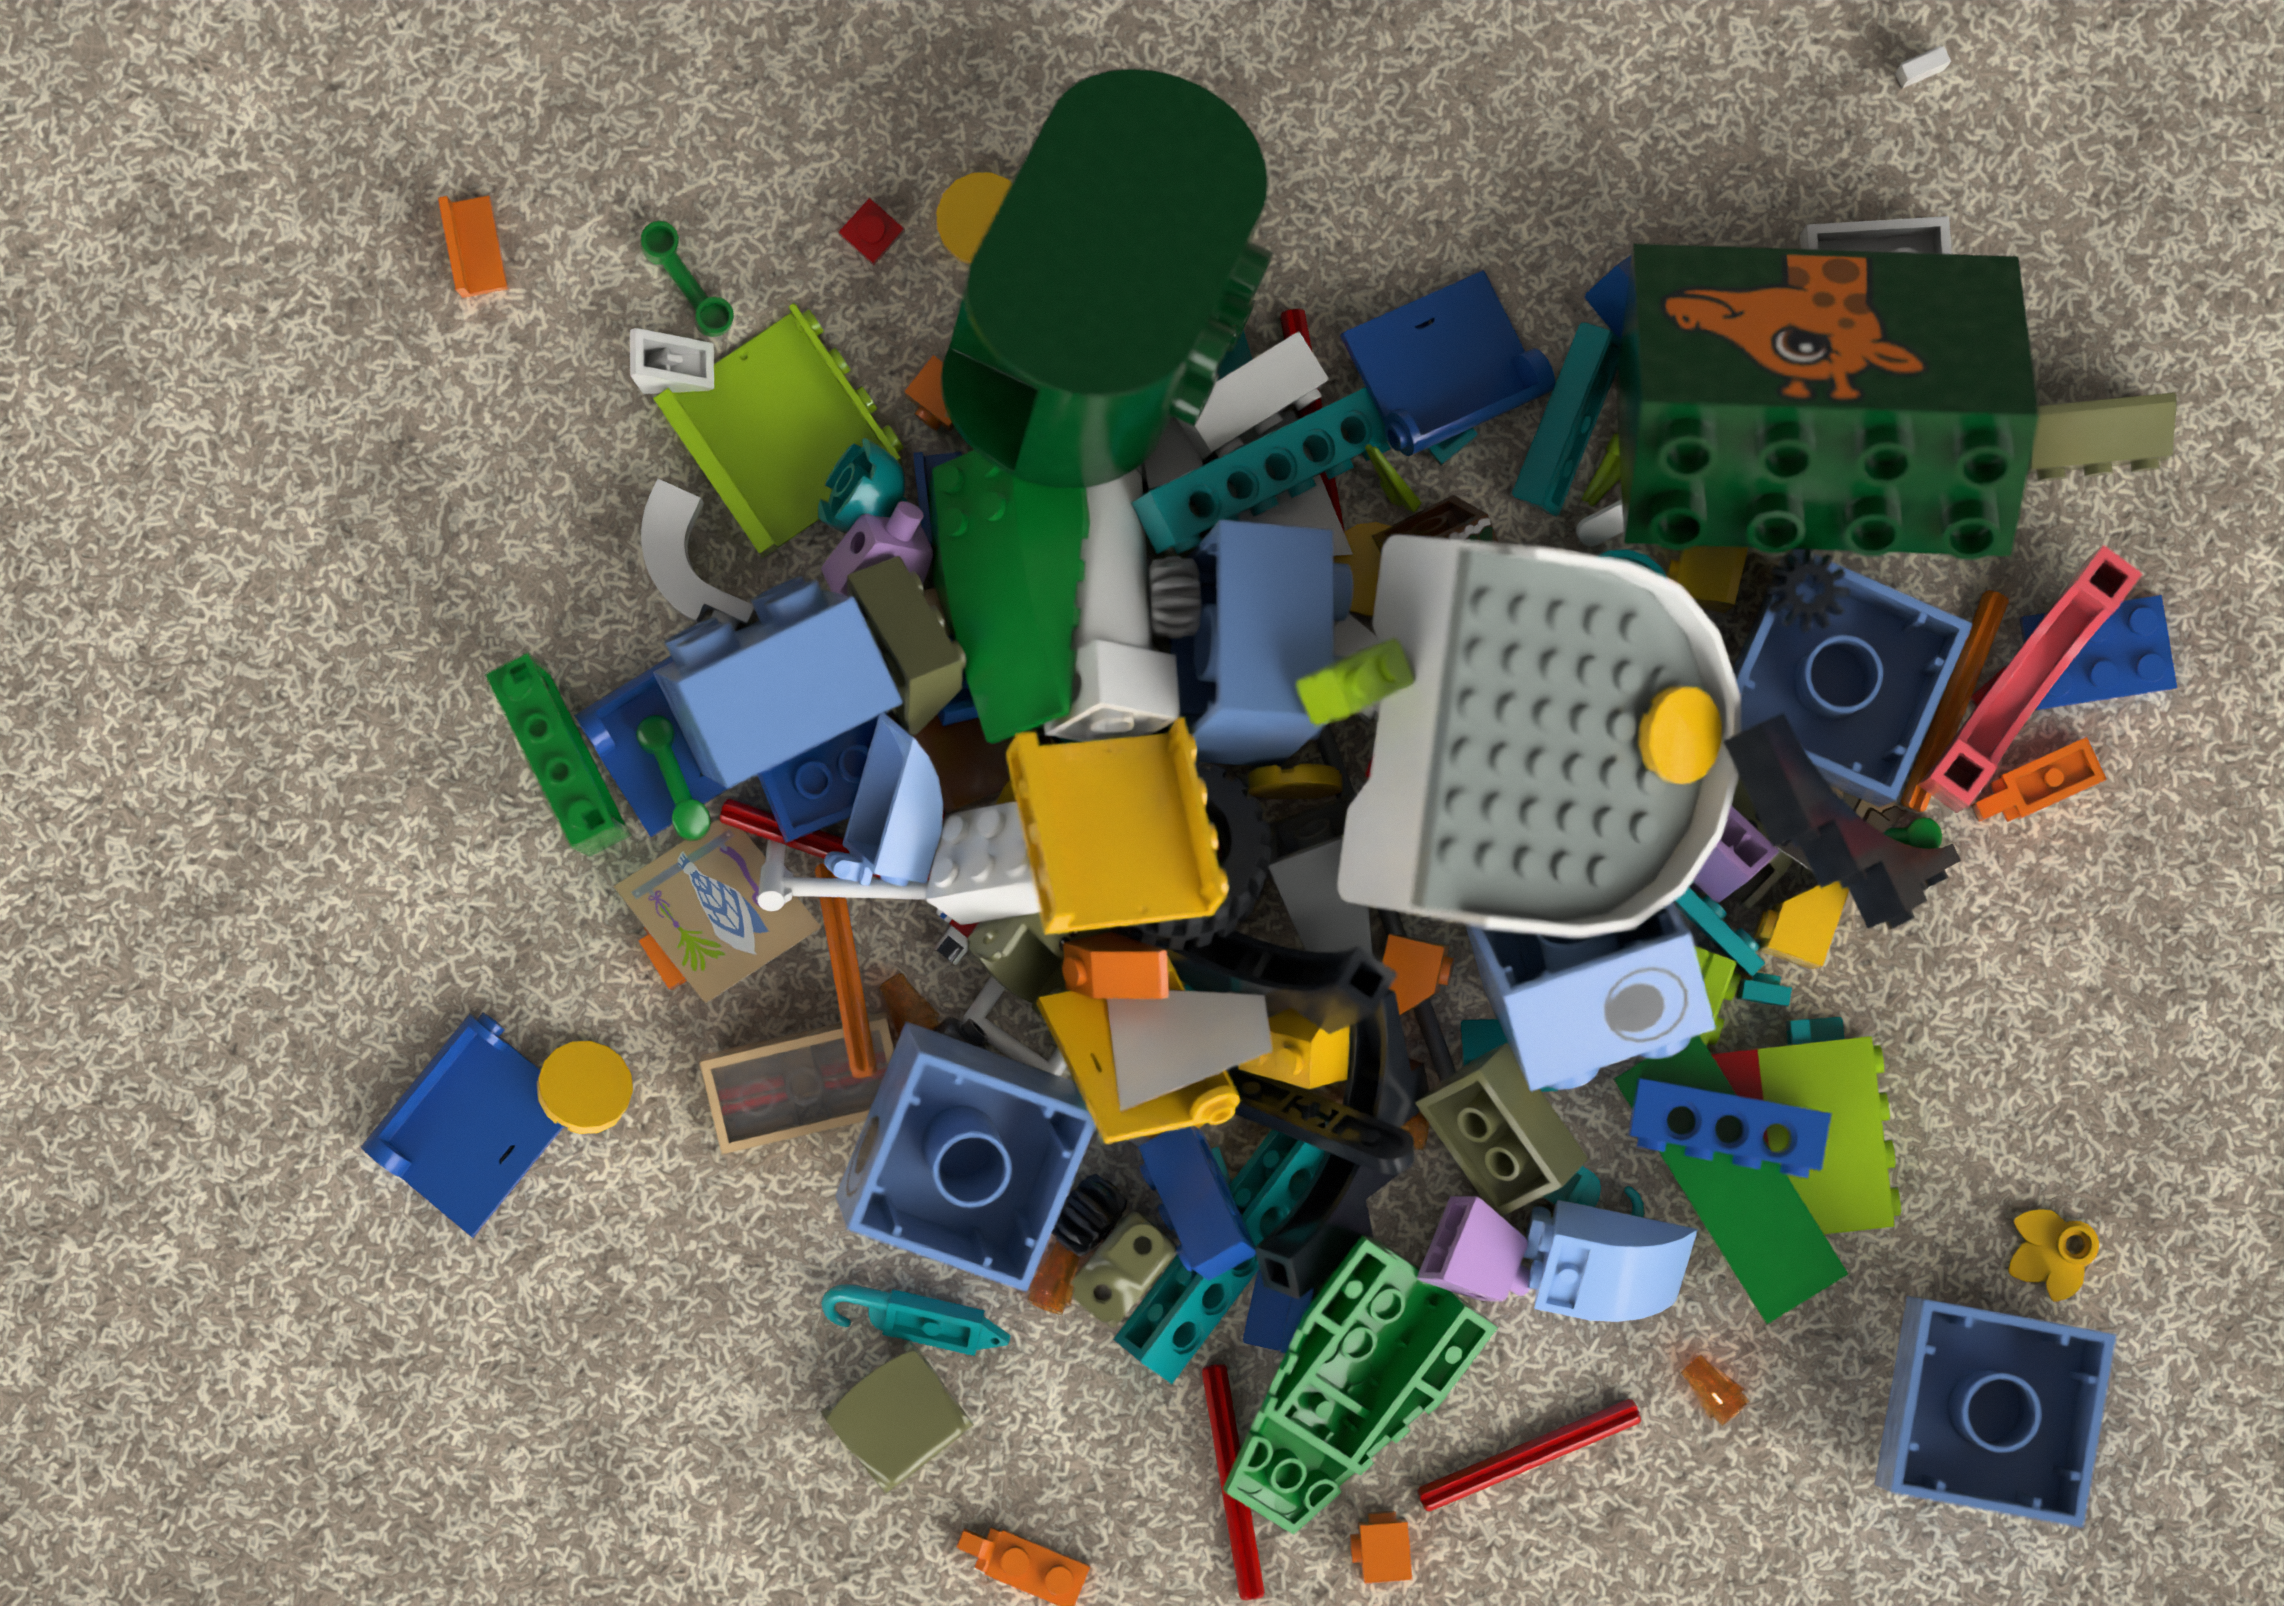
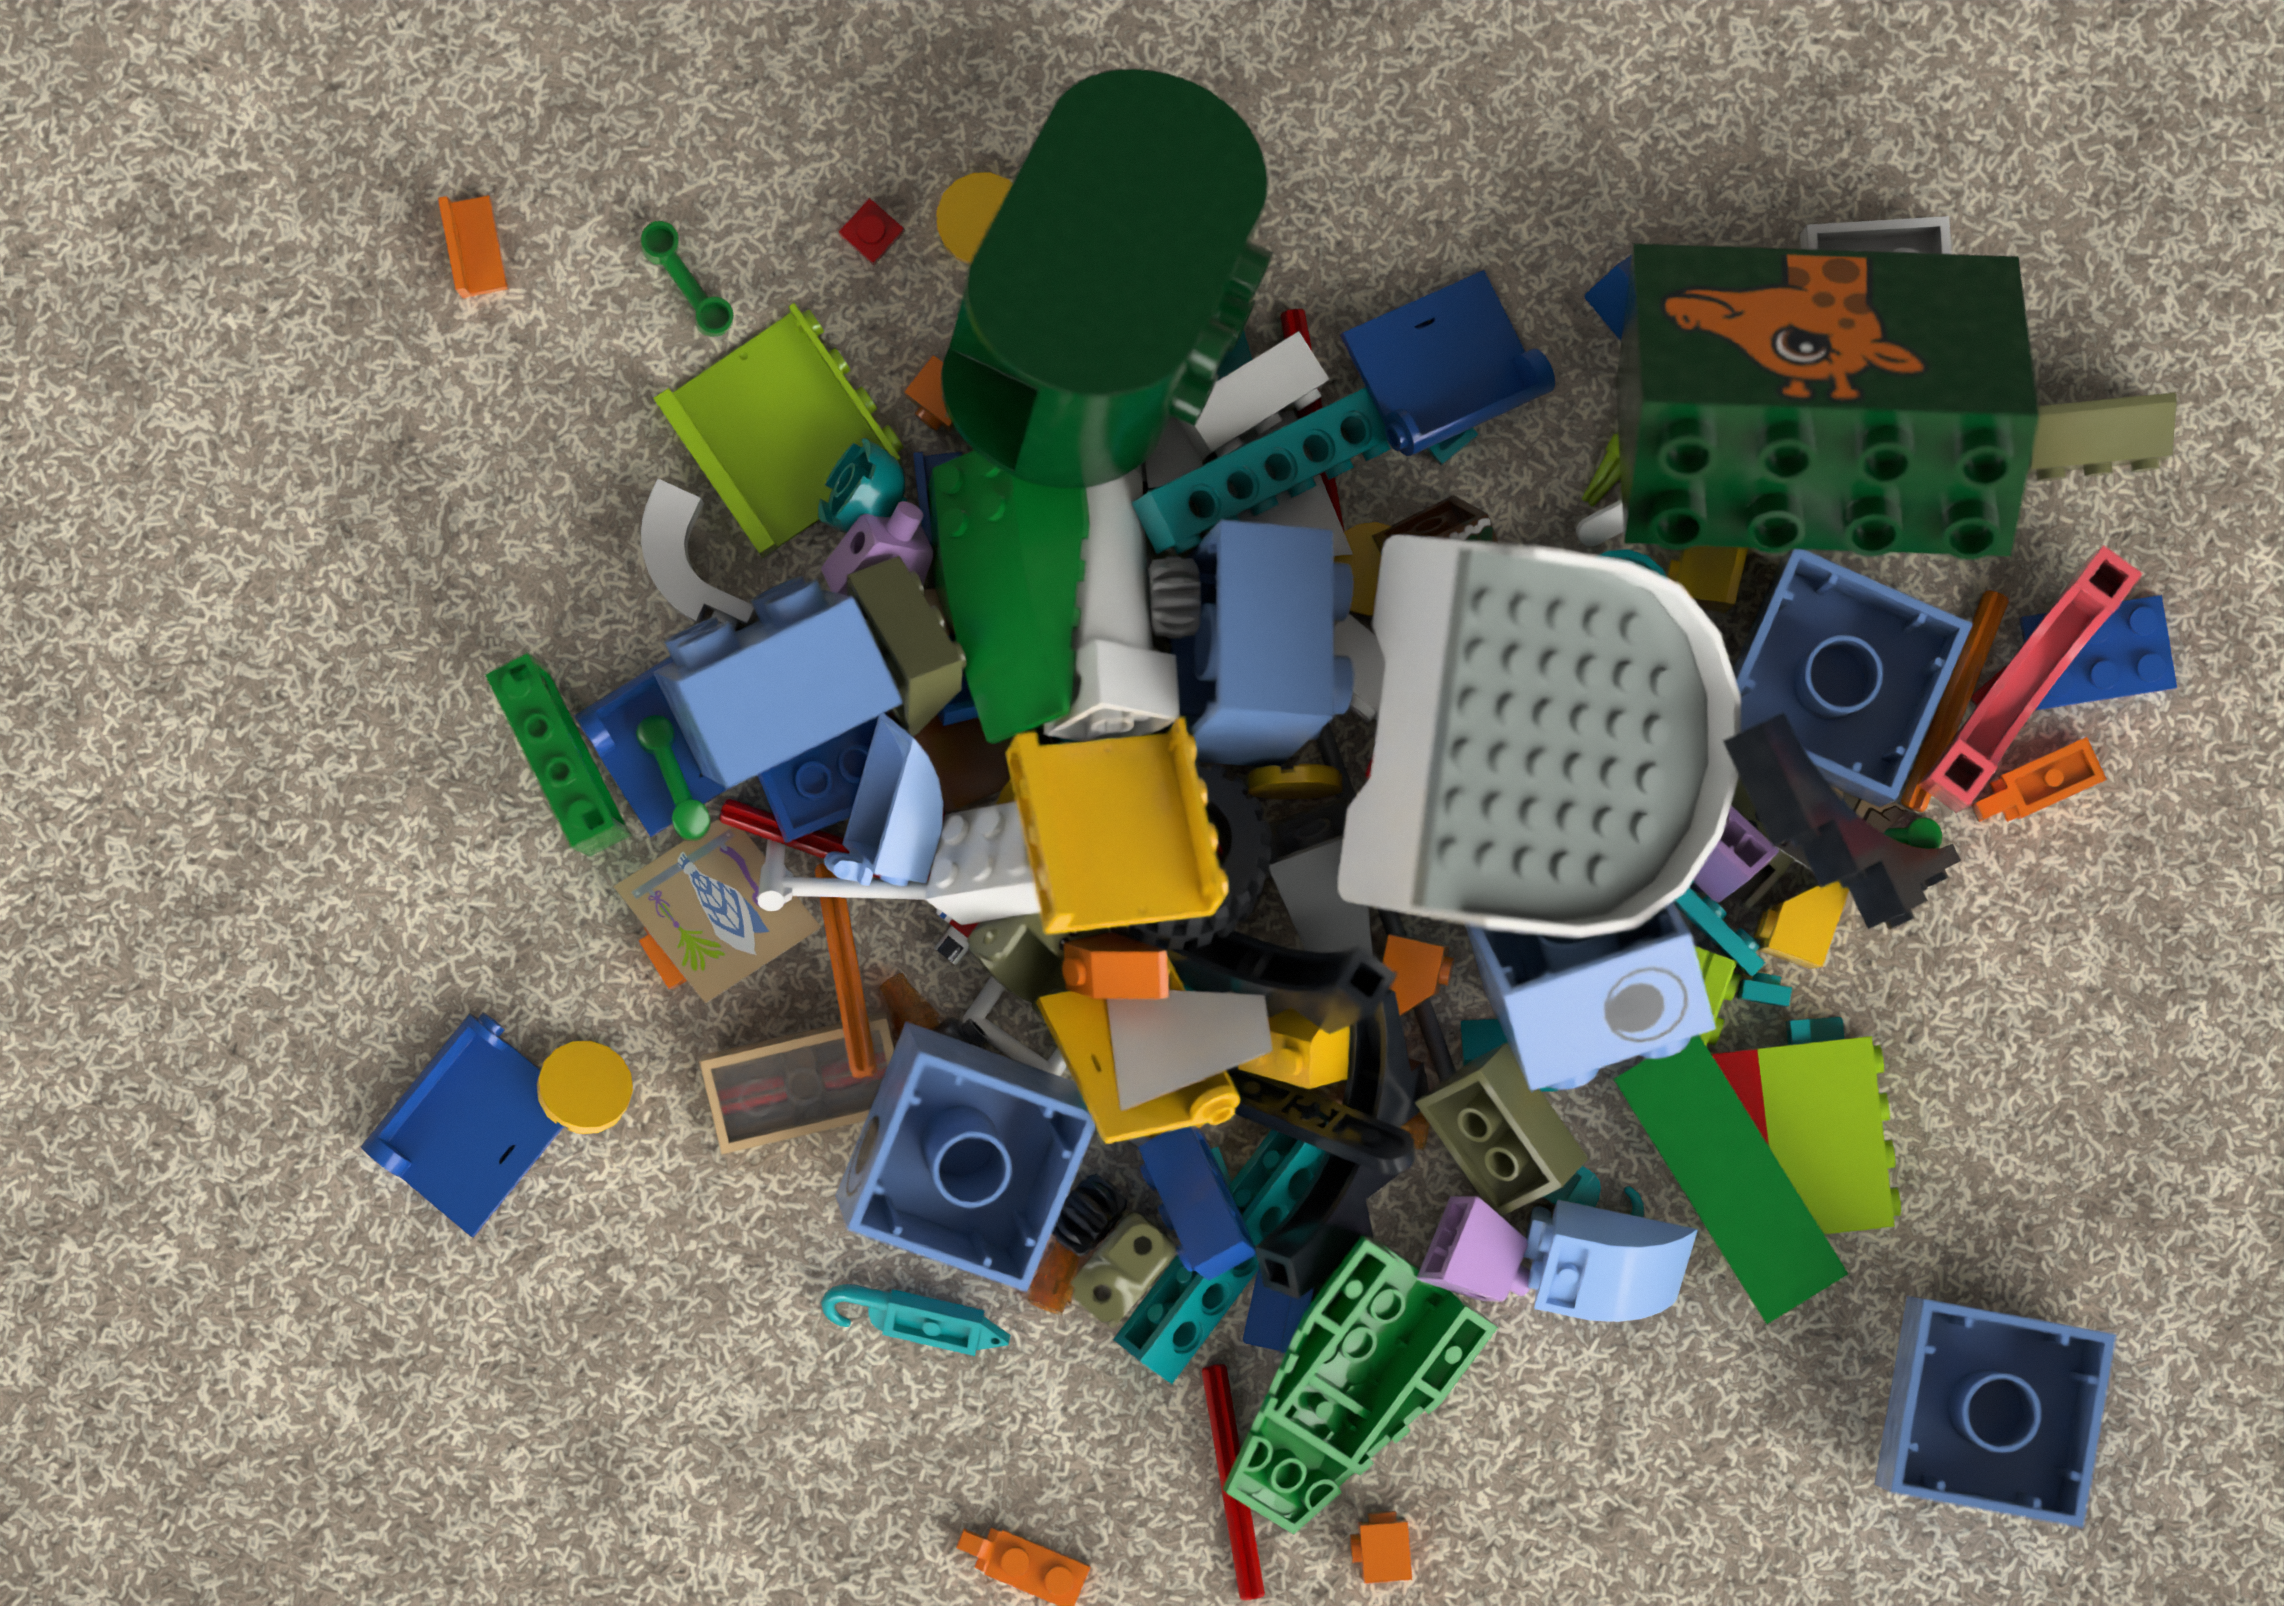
(670, 362): white slope -> none
(898, 1418): olive piece -> none
(1355, 682): lime brick -> none
(1391, 482): lime piece -> none
(1529, 1455): red axle -> none
(1569, 419): teal slope -> none
(1680, 734): yellow tile -> none
(1716, 1392): clear orange cone -> none
(1804, 1126): blue brick -> none
(1819, 603): black gear -> none
(1922, 66): white tile -> none
(2045, 1252): yellow plate -> none

